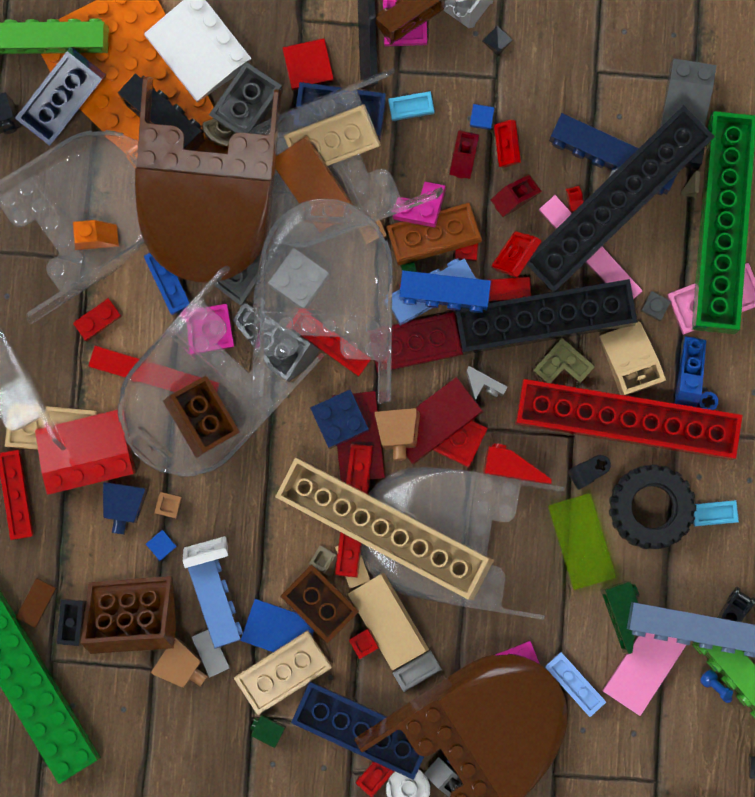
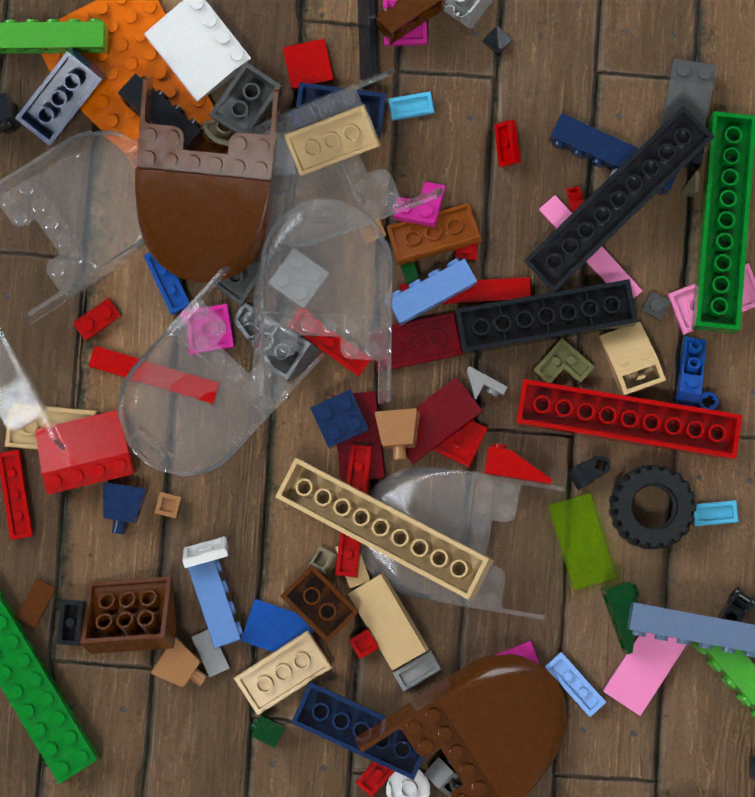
(94, 235): orange slope -> none
(161, 545): blue tile -> none
(201, 416): reddish brown brick -> none
(308, 174): dark orange tile -> none
(444, 290): blue brick -> none
(464, 154): dark red slope -> none
(482, 117): blue tile -> none
(515, 195): dark red slope -> none
(516, 253): red tile -> none
(710, 679): blue piece -> none

